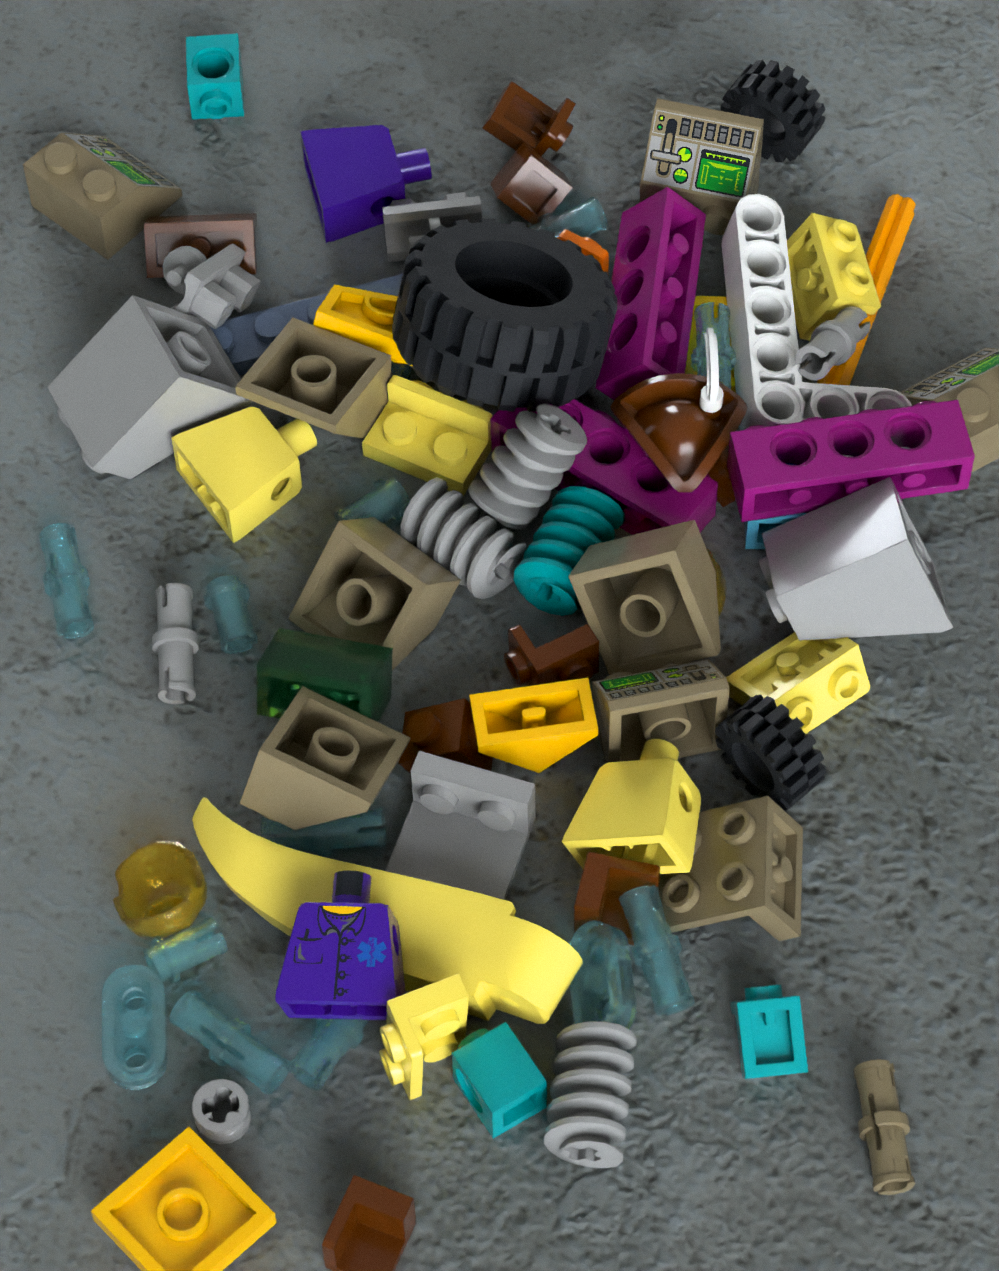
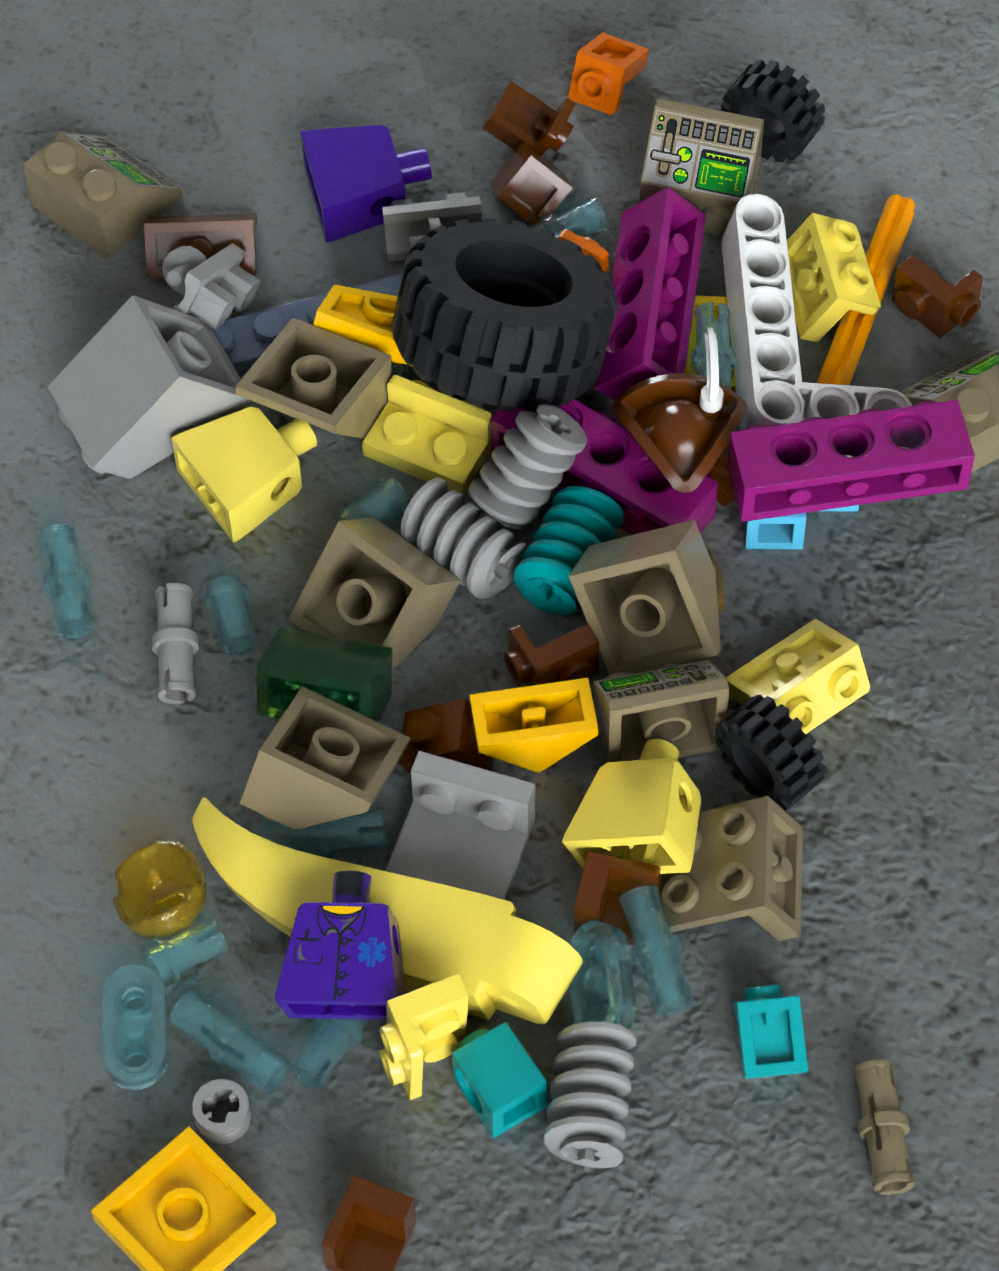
(214, 76): teal brick -> none
(603, 71): none -> orange bracket
(832, 343): light grey pin -> none
(854, 570): slope -> none
(932, 300): none -> reddish brown bracket

